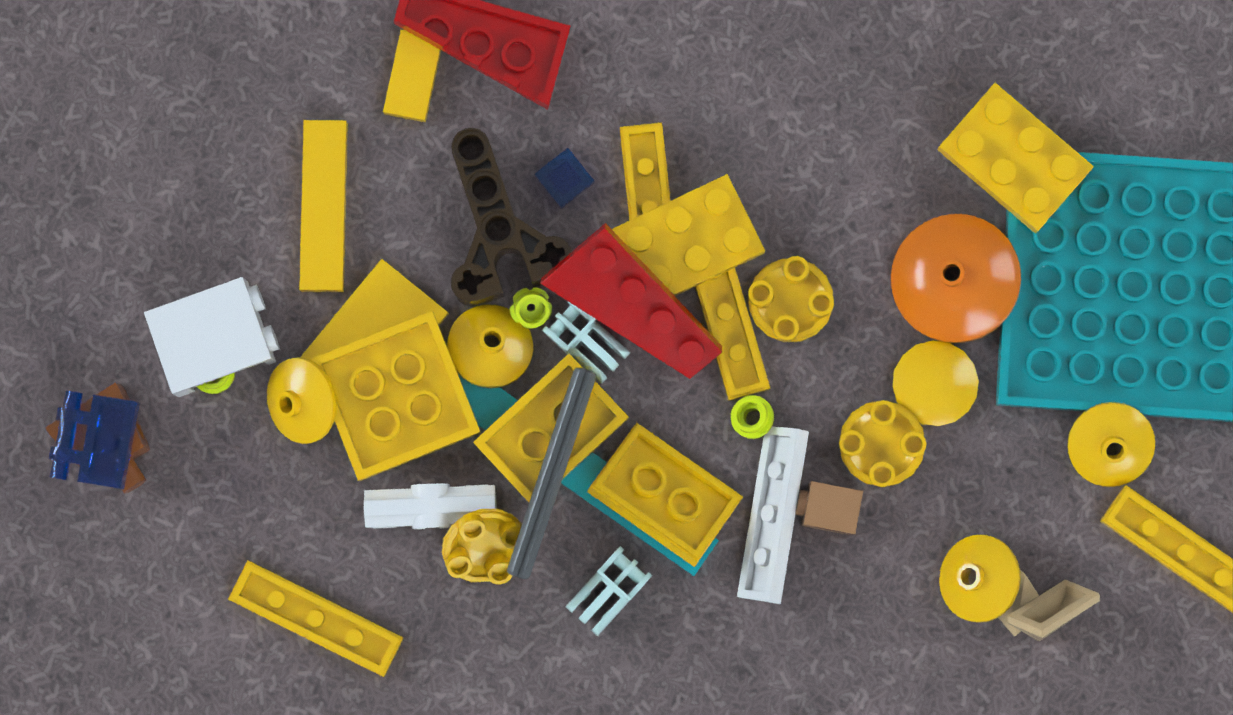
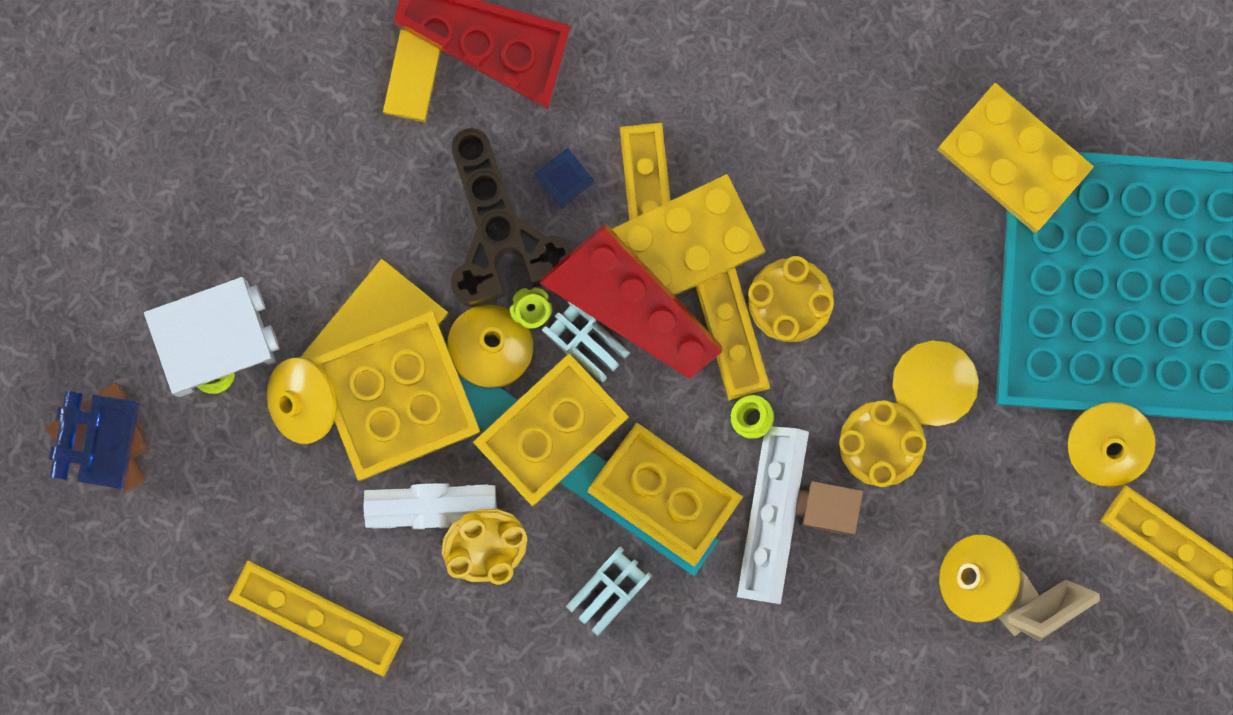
(323, 206): yellow tile -> none
(551, 473): dark grey axle -> none
(972, 303): orange dish -> none

